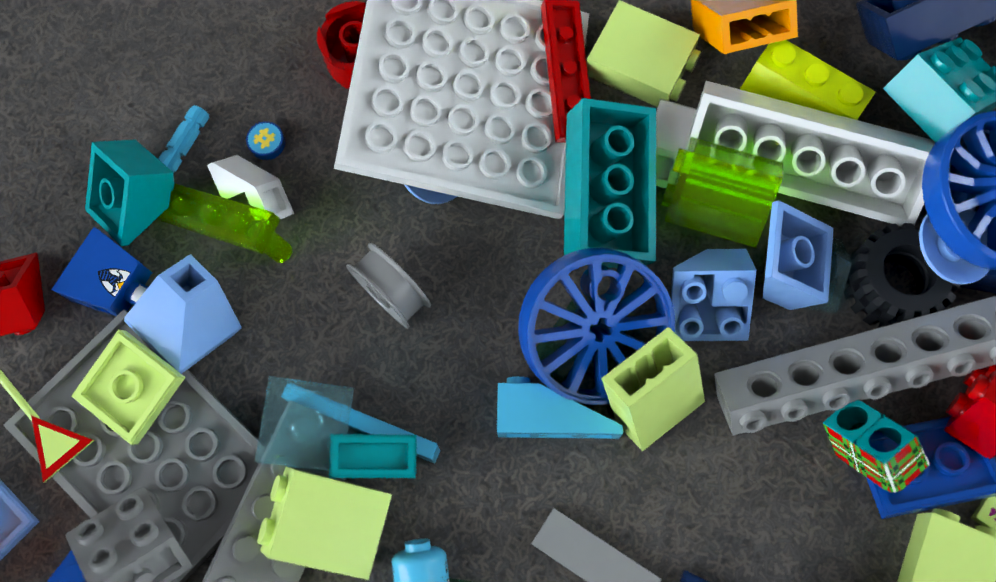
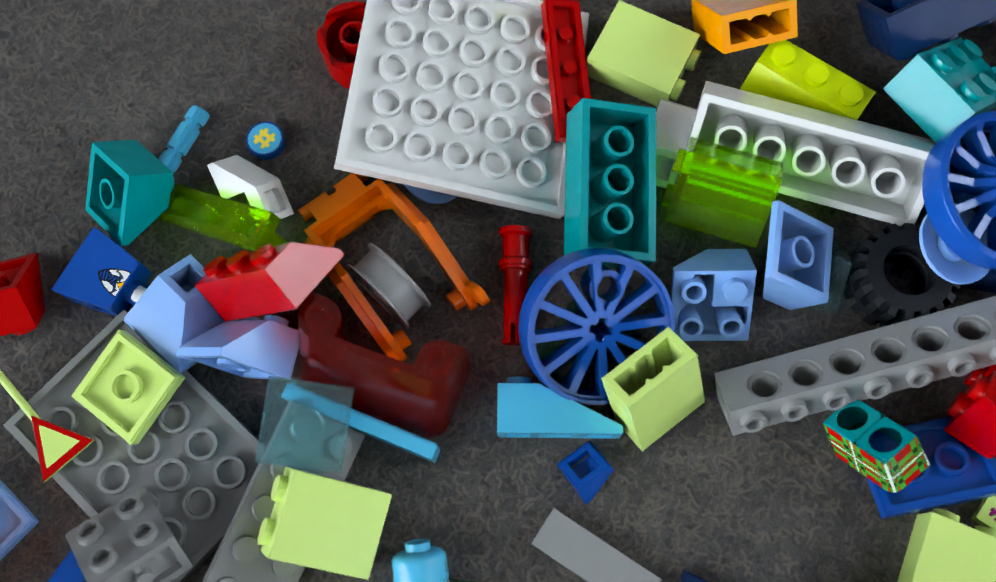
(247, 348): none -> light blue slope
(266, 279): none -> red slope
(349, 209): none -> orange piece
(372, 456): teal tile -> none
(407, 396): none -> clear red windscreen
(515, 268): none -> red pin
(587, 475): none -> blue slope

